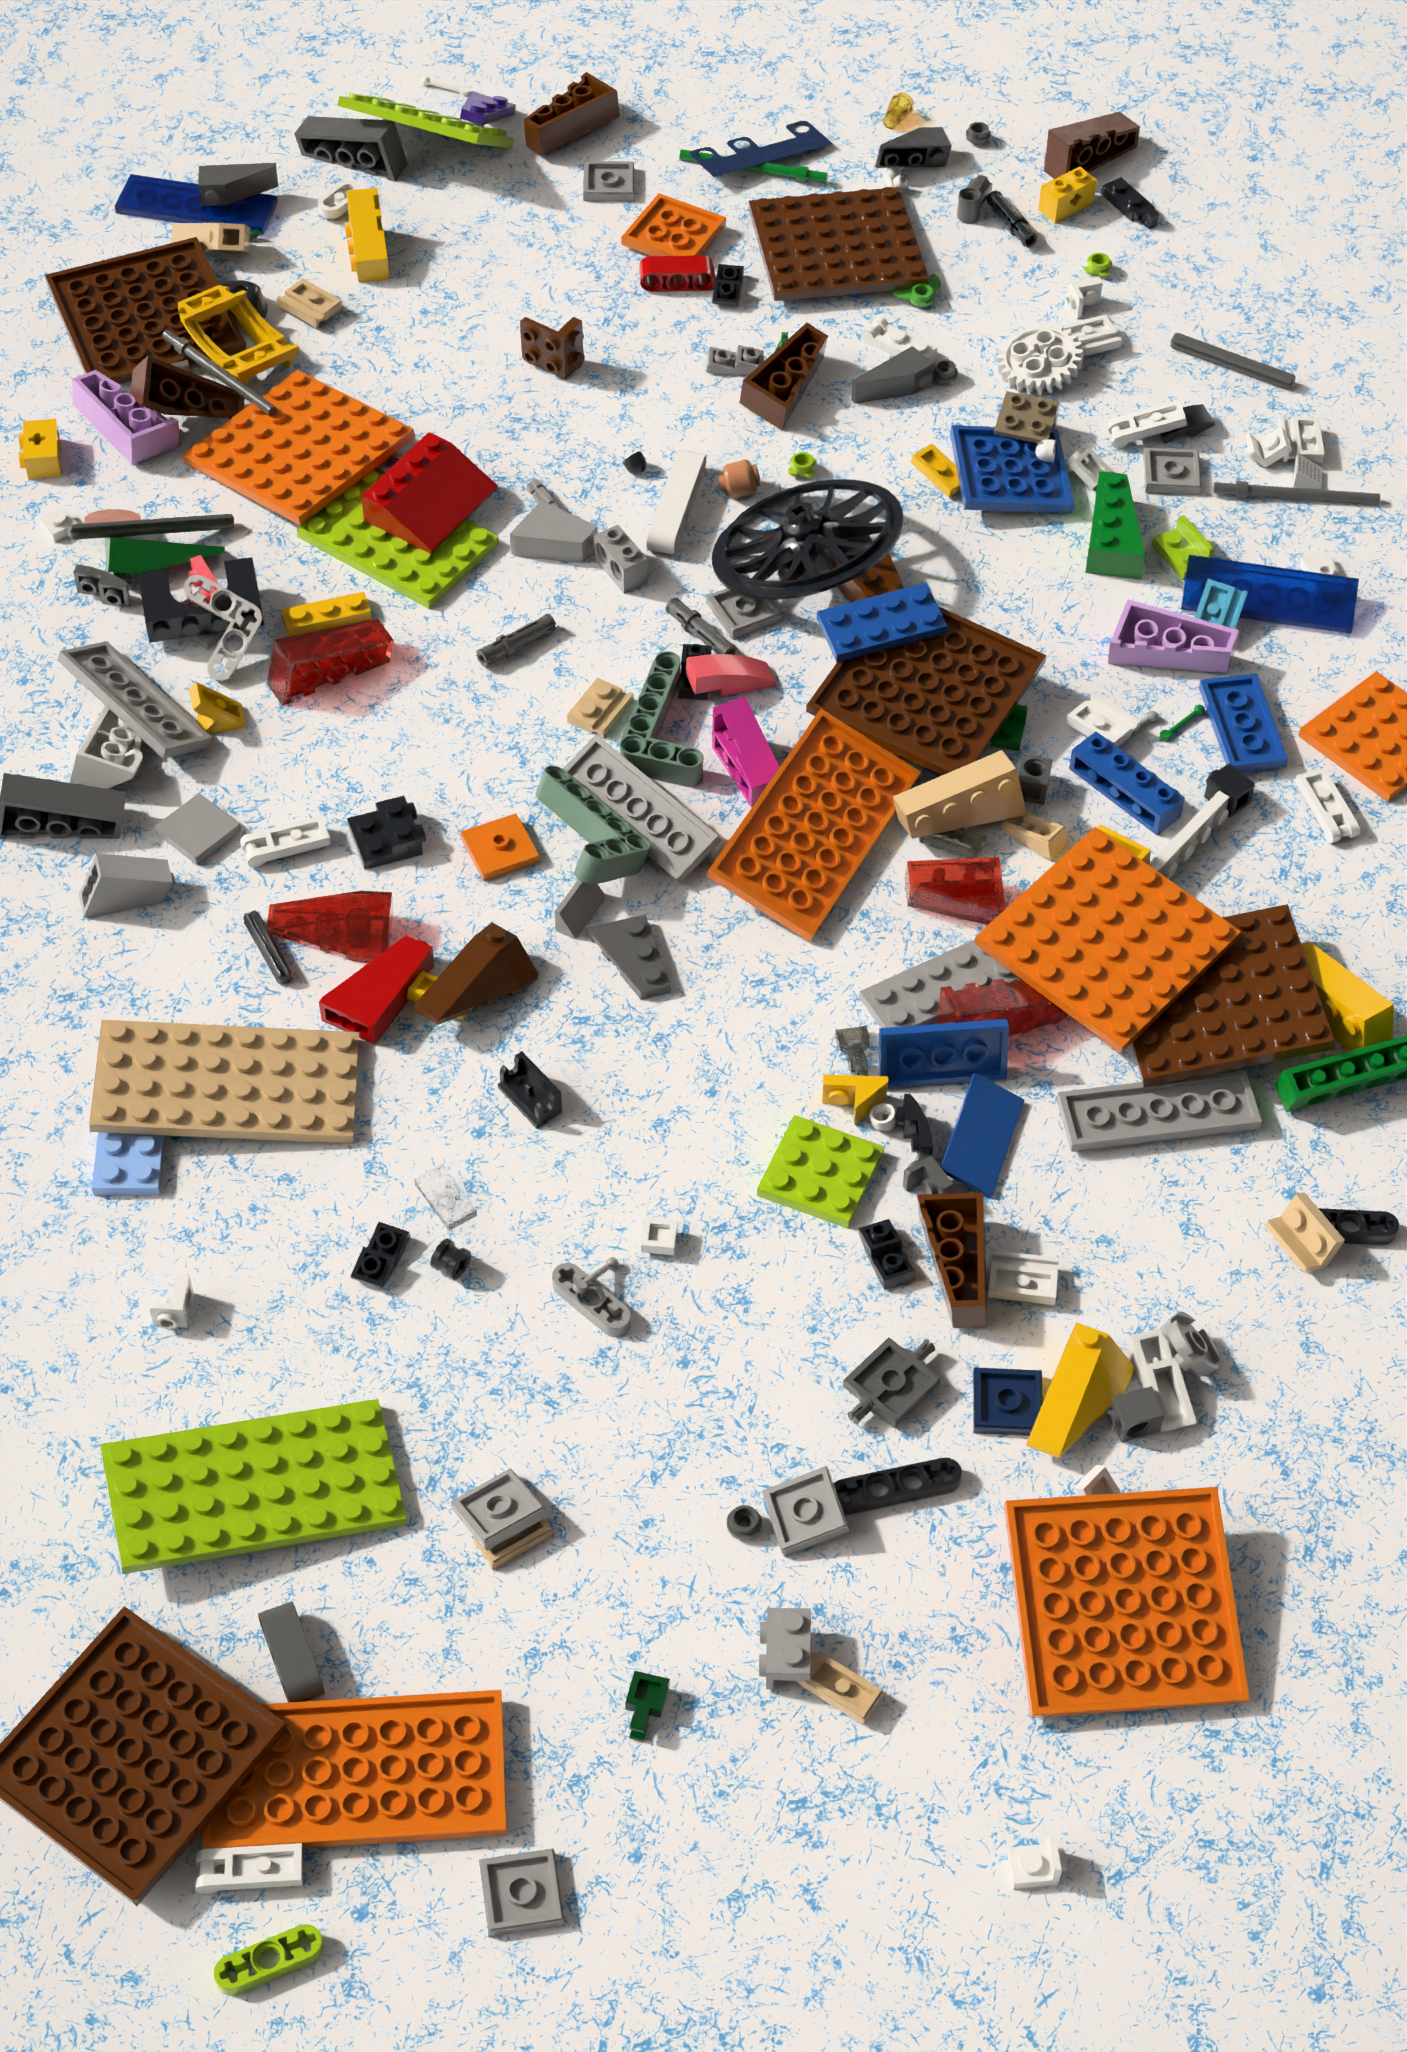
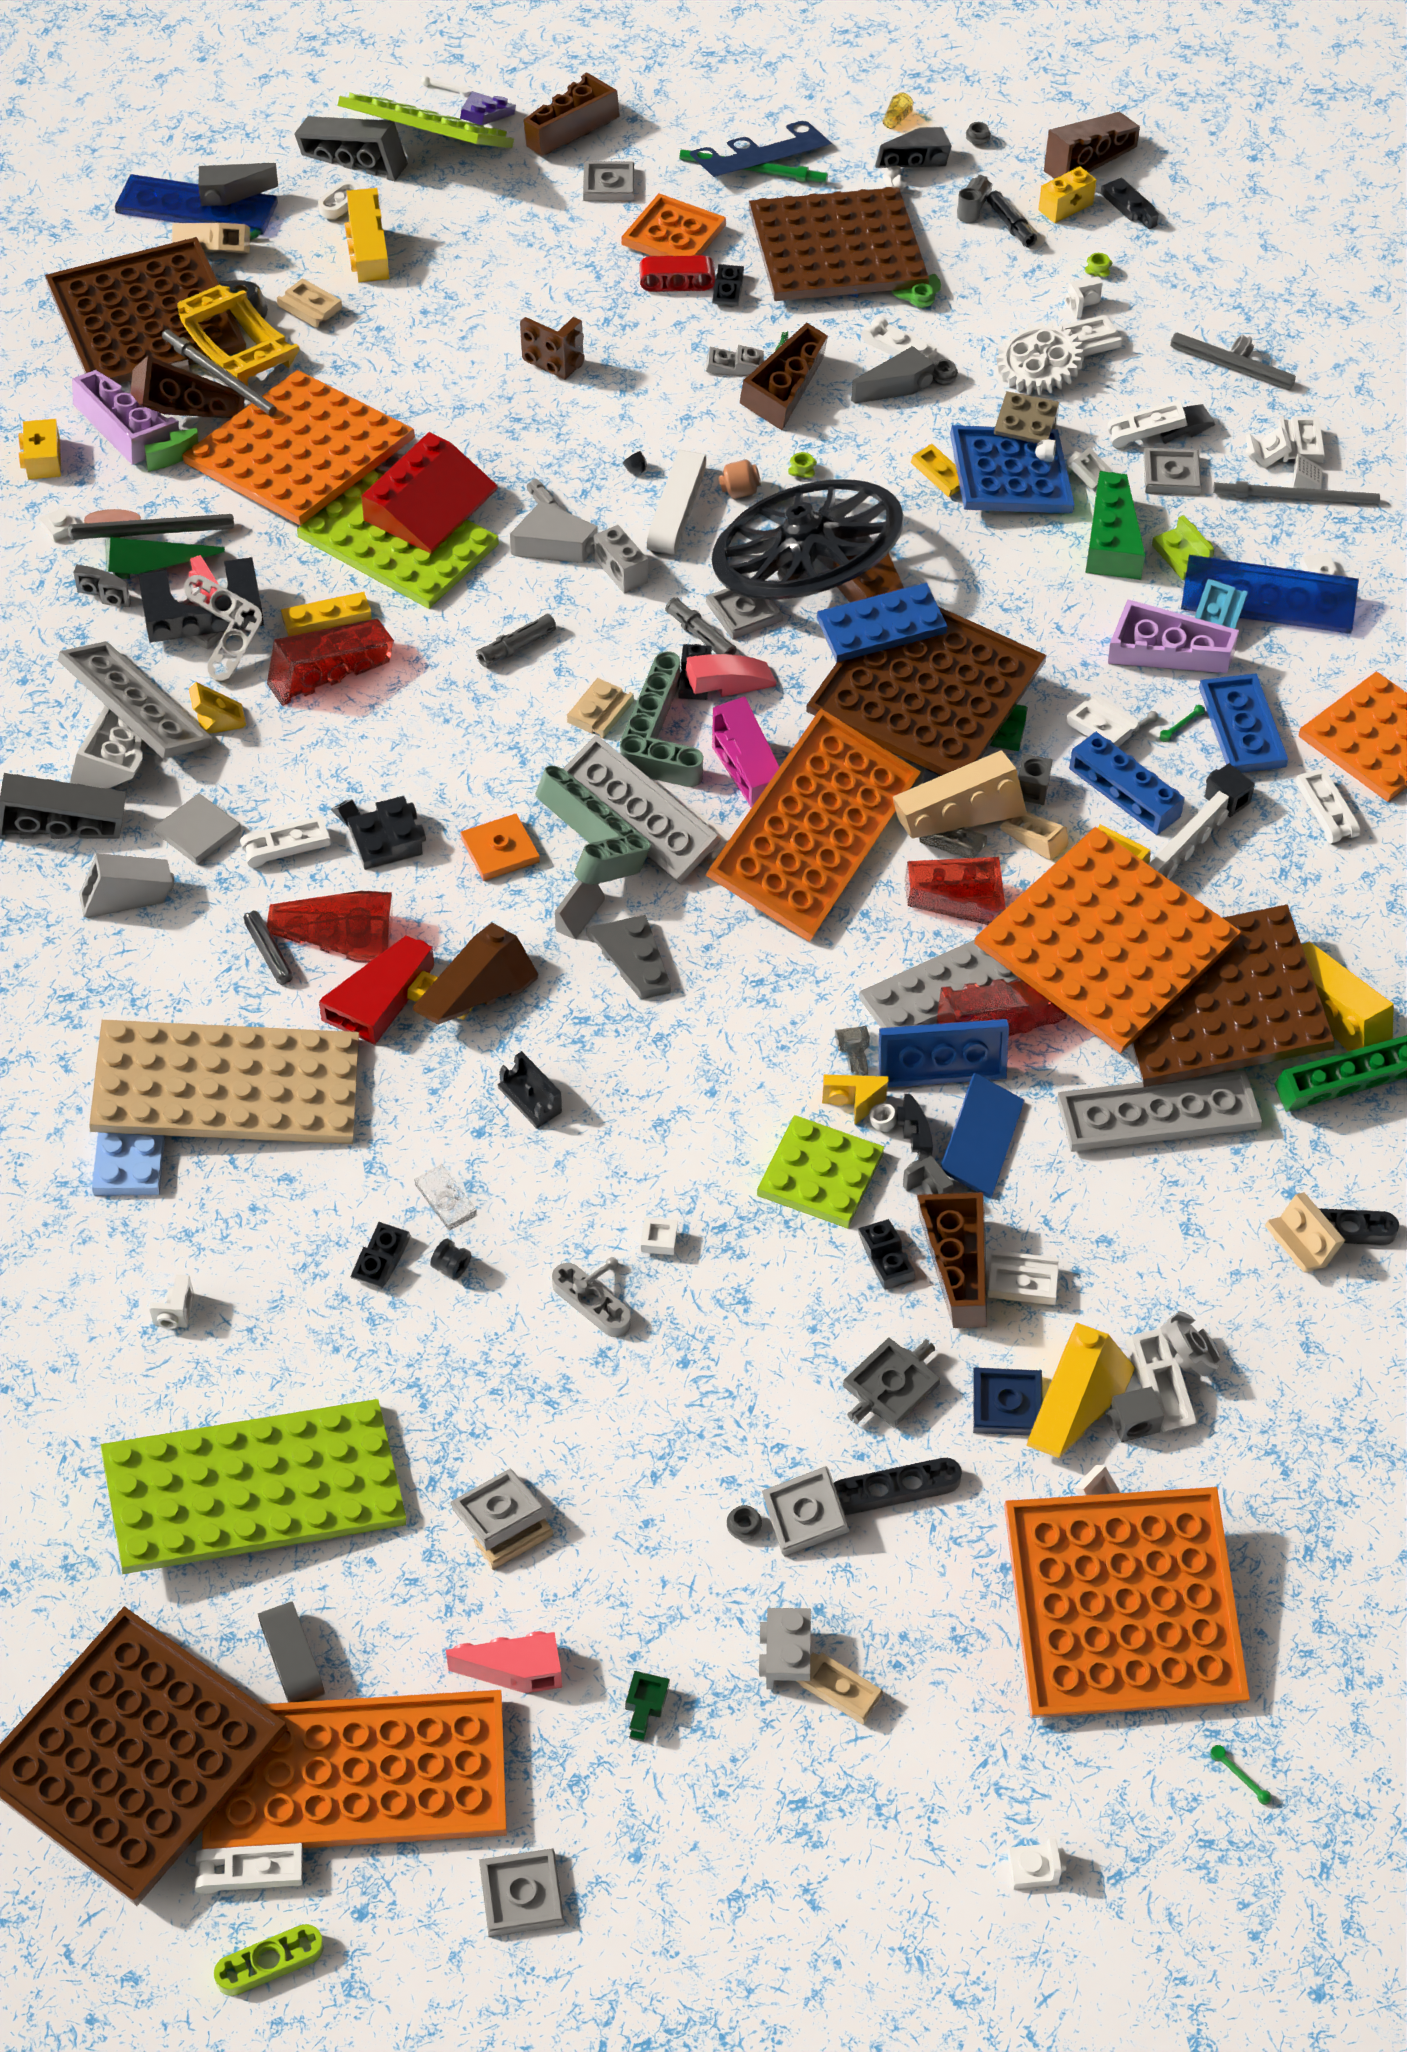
(168, 453): none -> bright green slope
(345, 810): none -> black piece
(518, 1663): none -> coral slope
(1218, 1754): none -> green hinge
(1243, 346): none -> light grey plate

